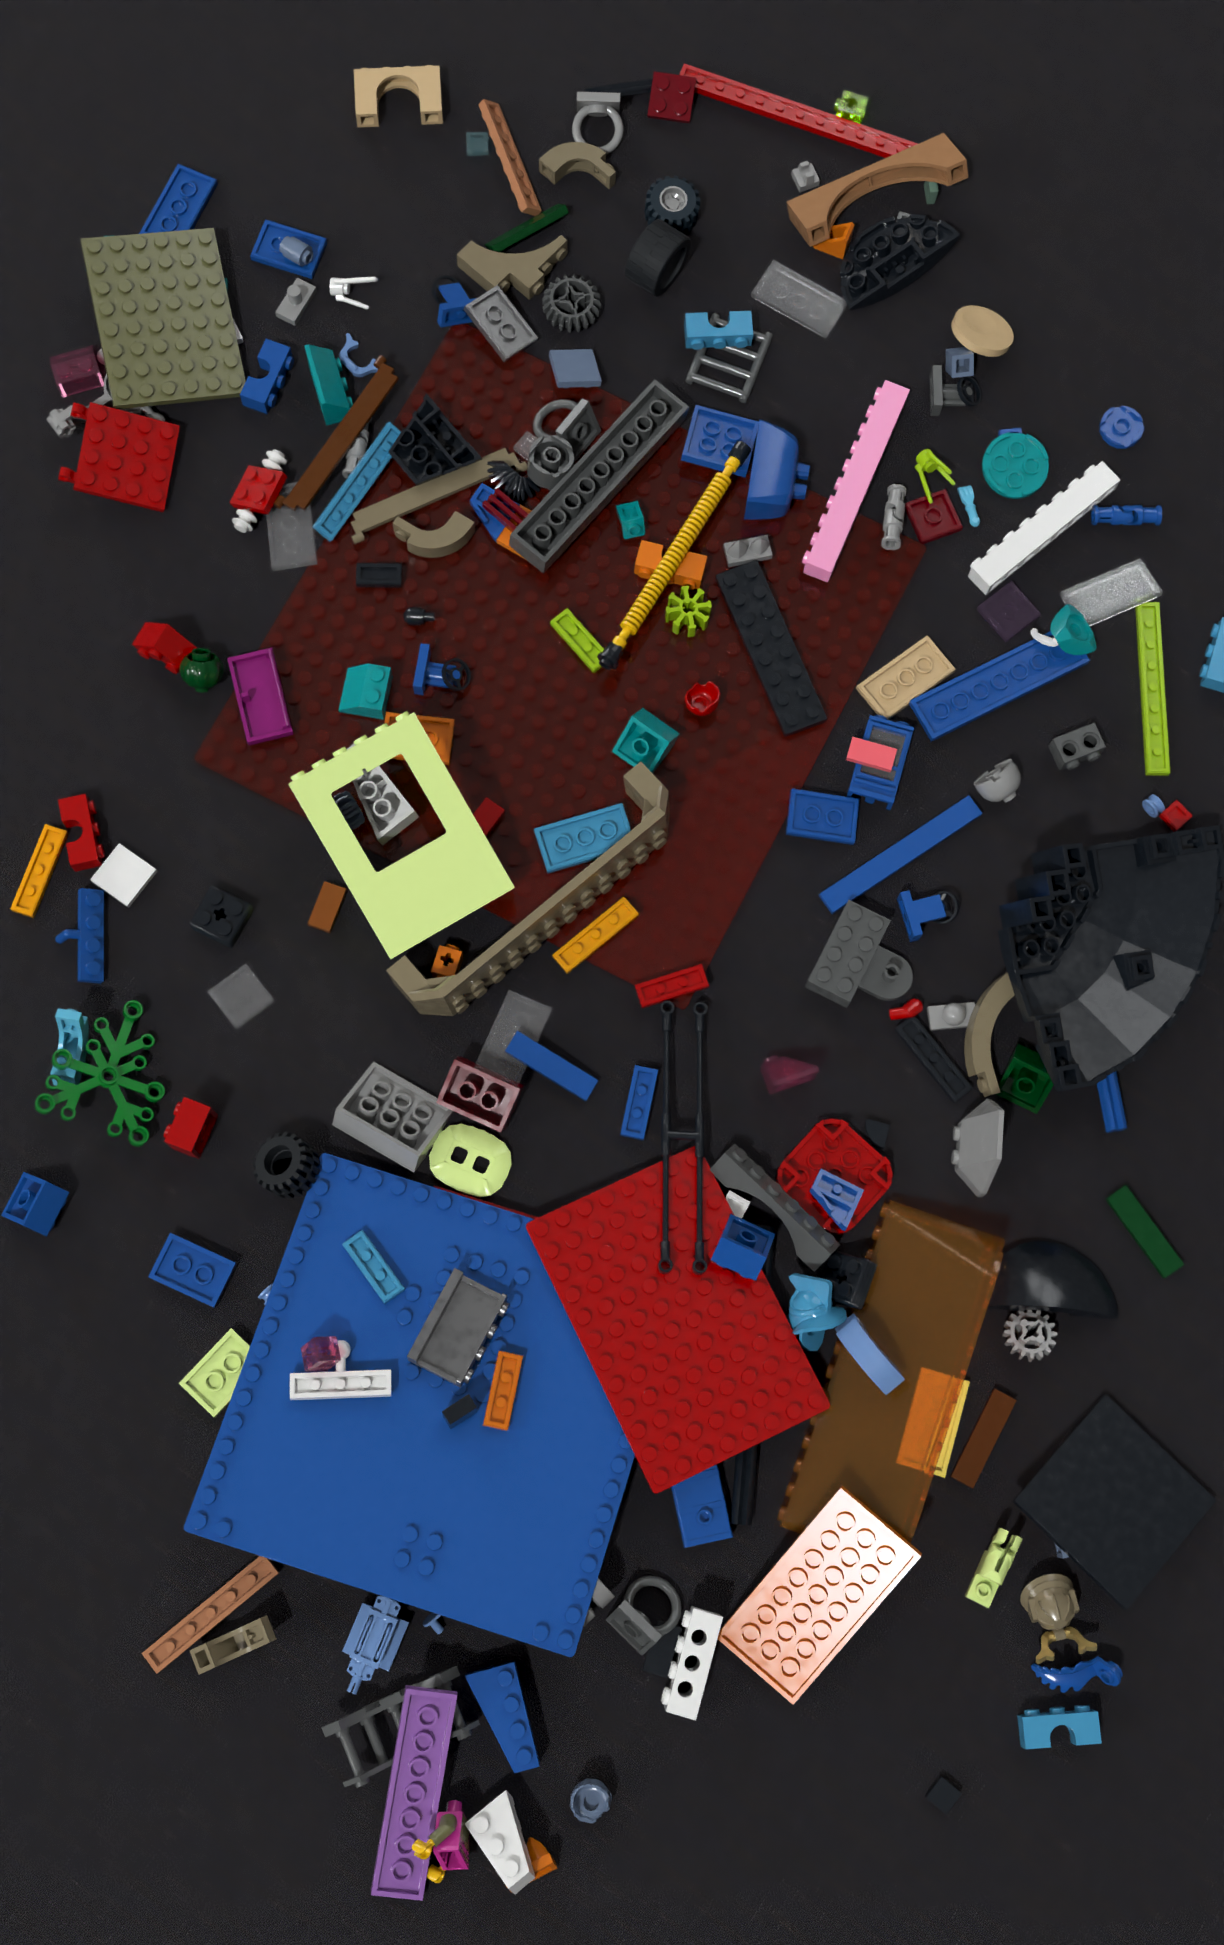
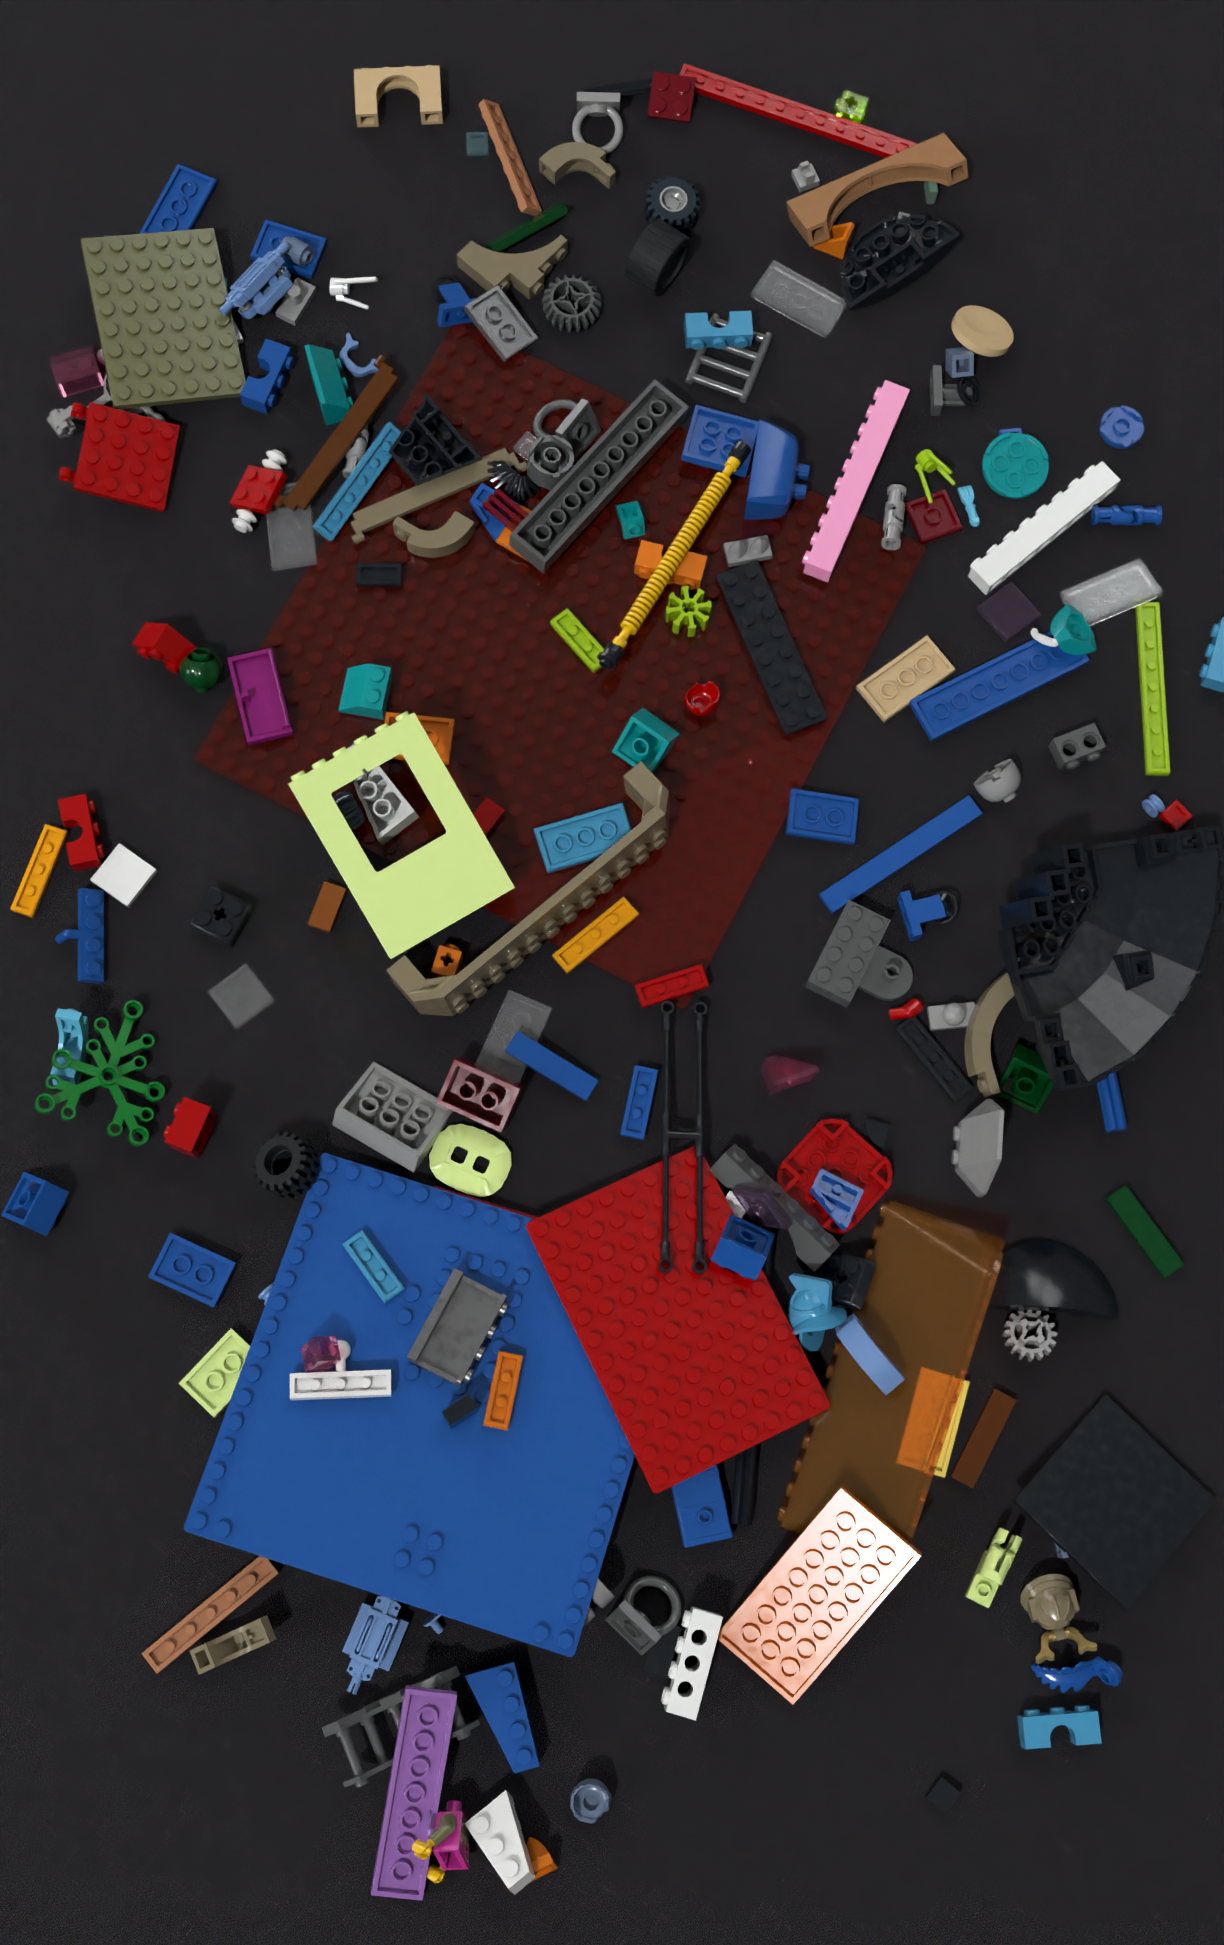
(260, 285): none -> medium blue piece
(418, 616): black cylinder -> none
(438, 674): blue piece -> none
(575, 368): sand blue tile -> none
(761, 1207): none -> clear purple tile
(871, 754): coral tile -> none
(875, 783): blue door -> none

